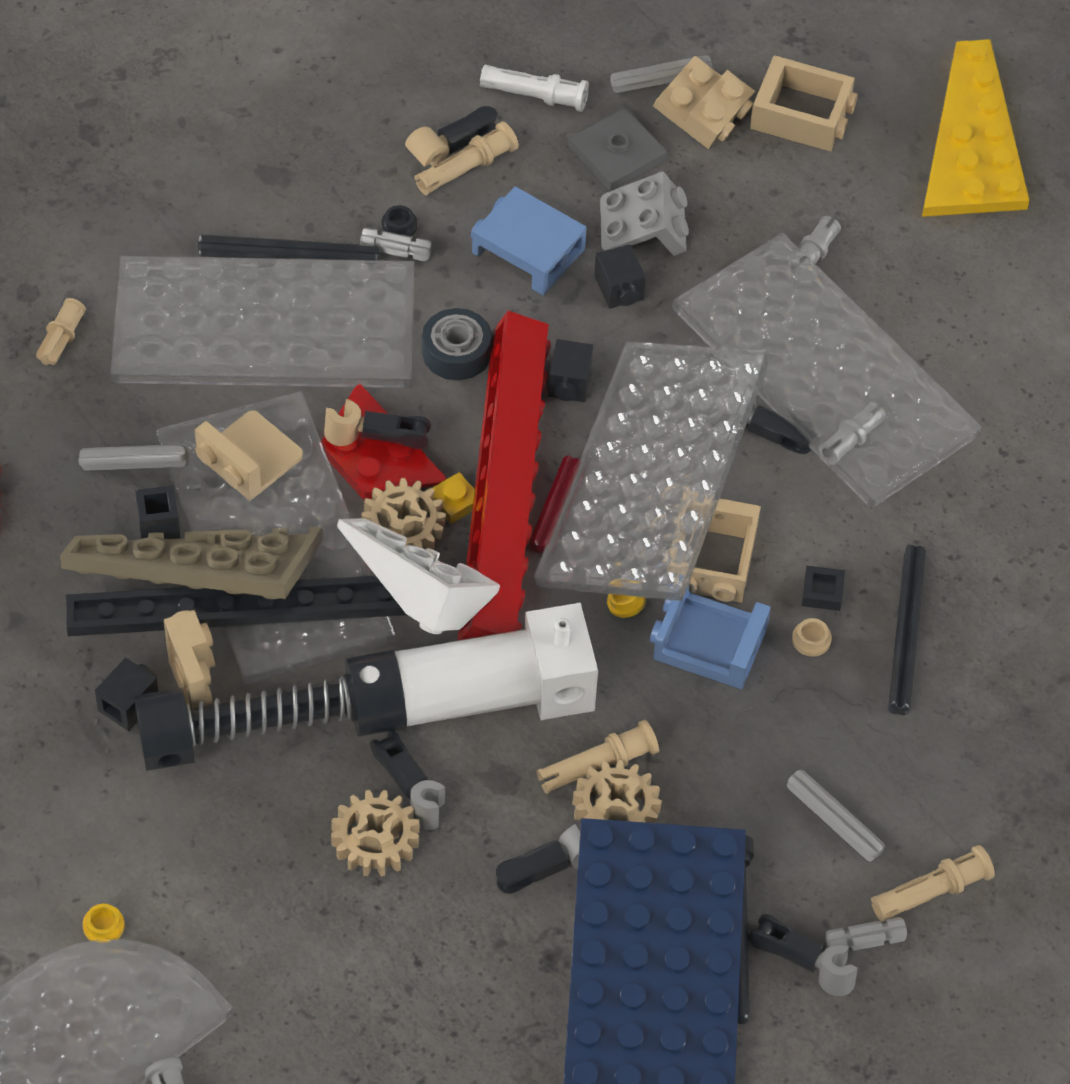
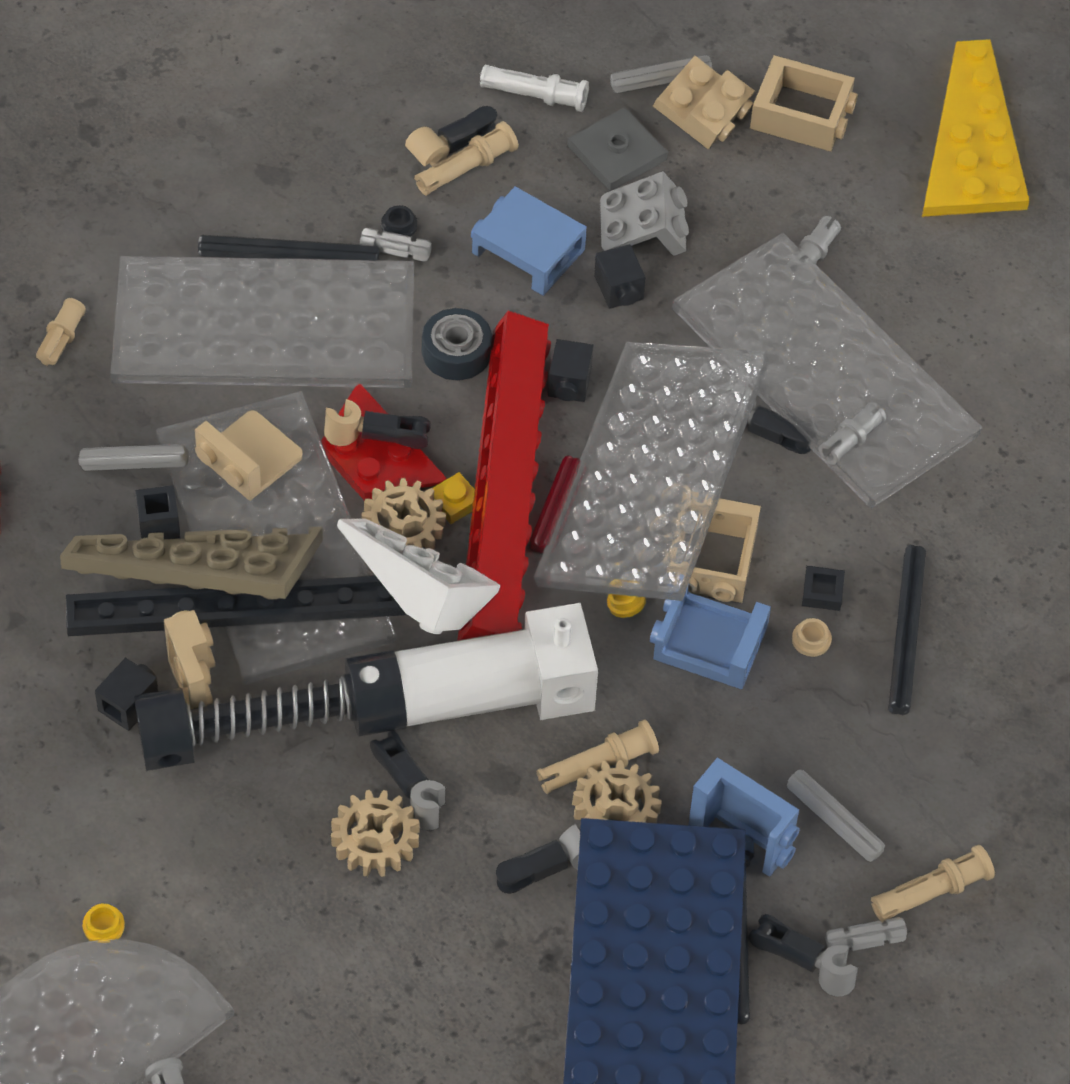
(746, 806): none -> medium blue panel

